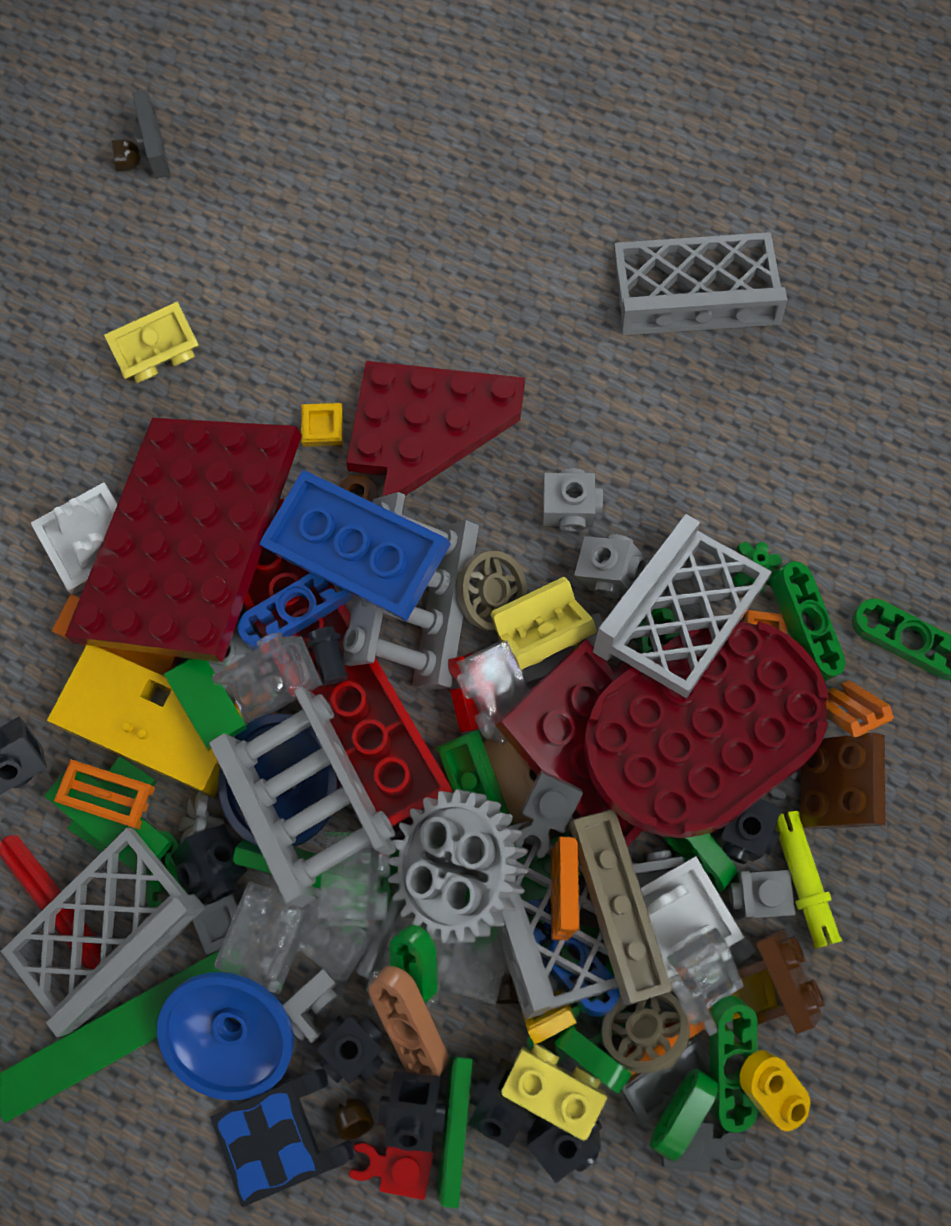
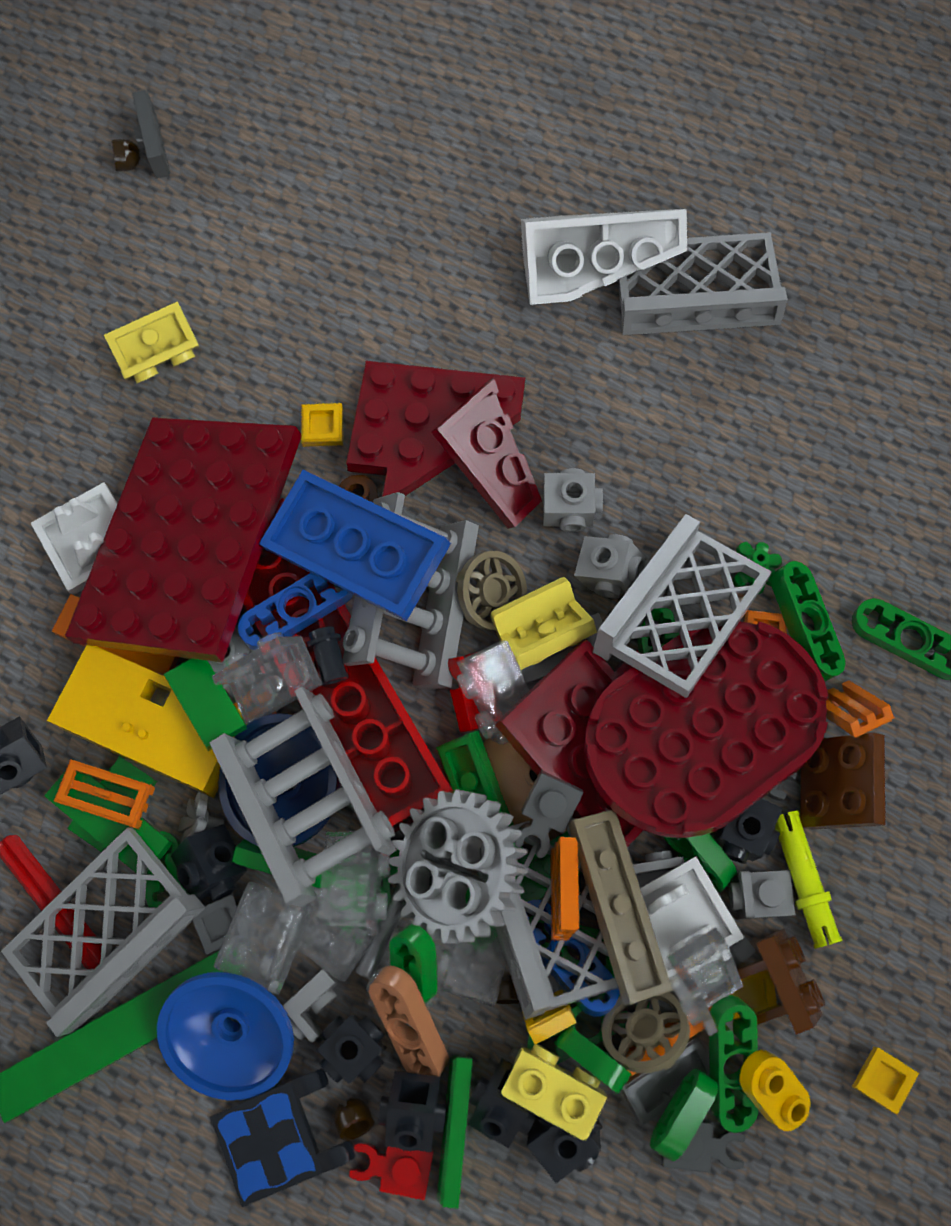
(485, 451): none -> wing
(594, 250): none -> white wedge
(885, 1080): none -> yellow plate

